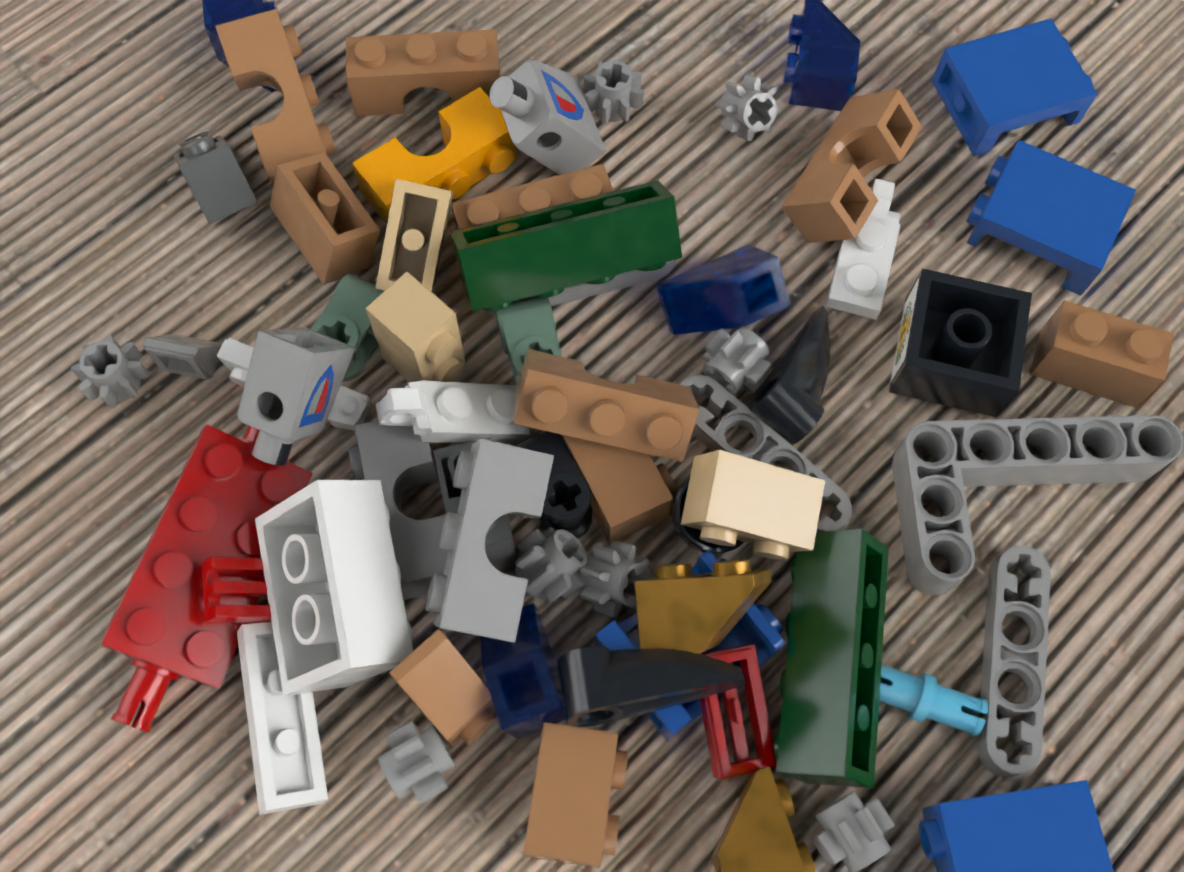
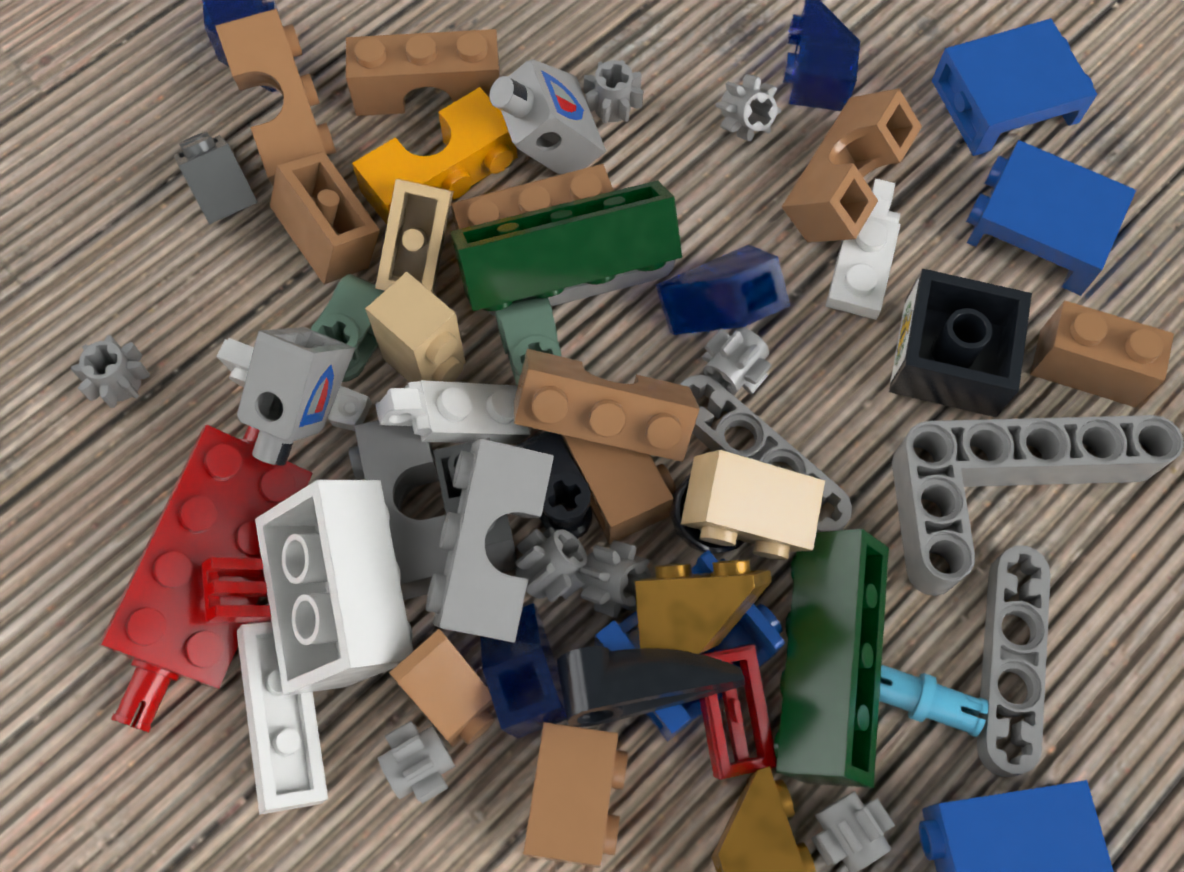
(183, 355): light grey slope -> none
(795, 386): black piece -> none

